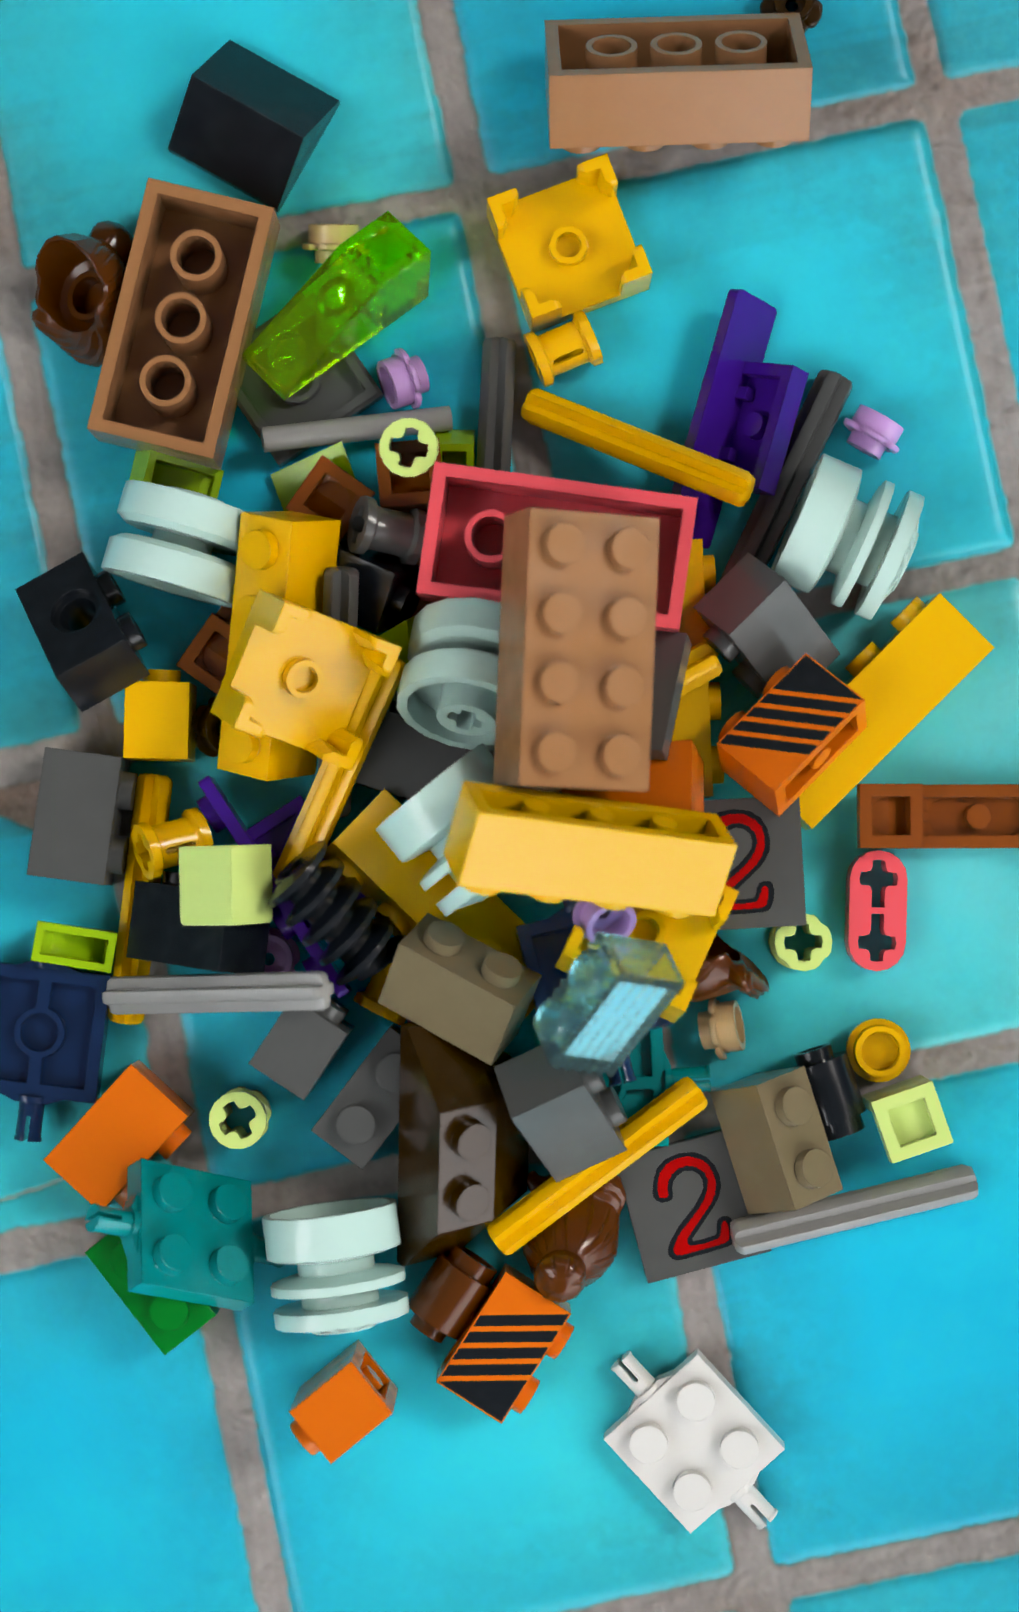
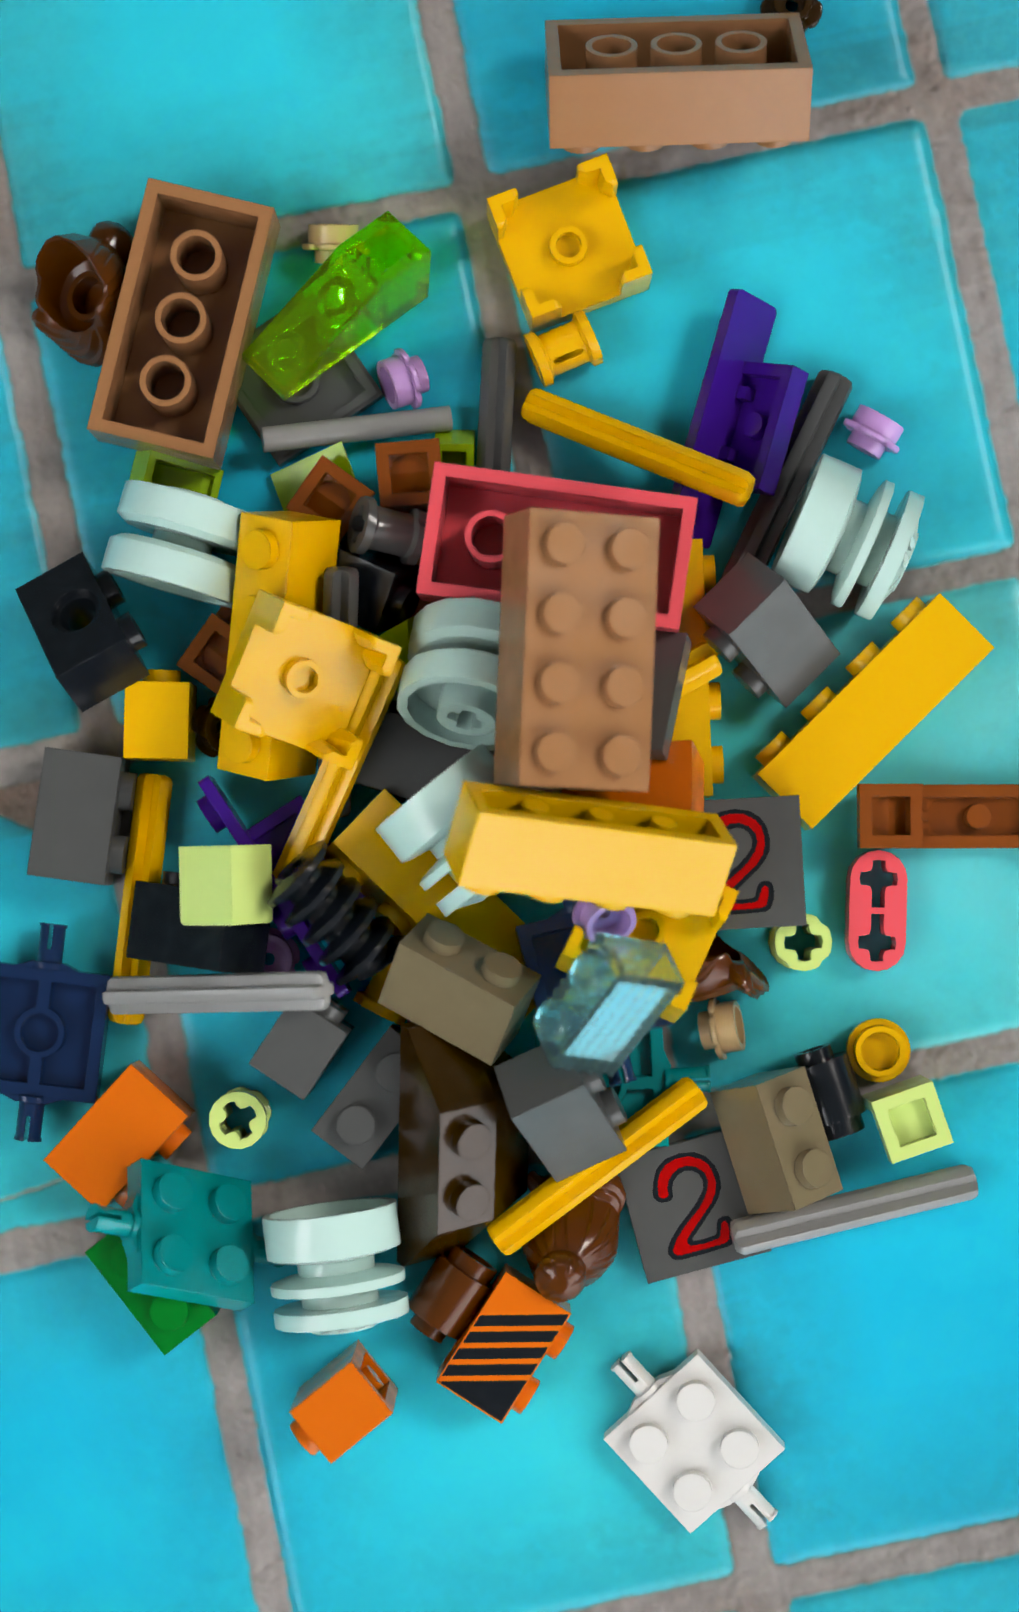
(74, 946): lime piece -> none
(158, 844): yellow bush -> none
(250, 123): black slope -> none
(392, 458): yellowish green bush -> none
(791, 733): orange brick -> none

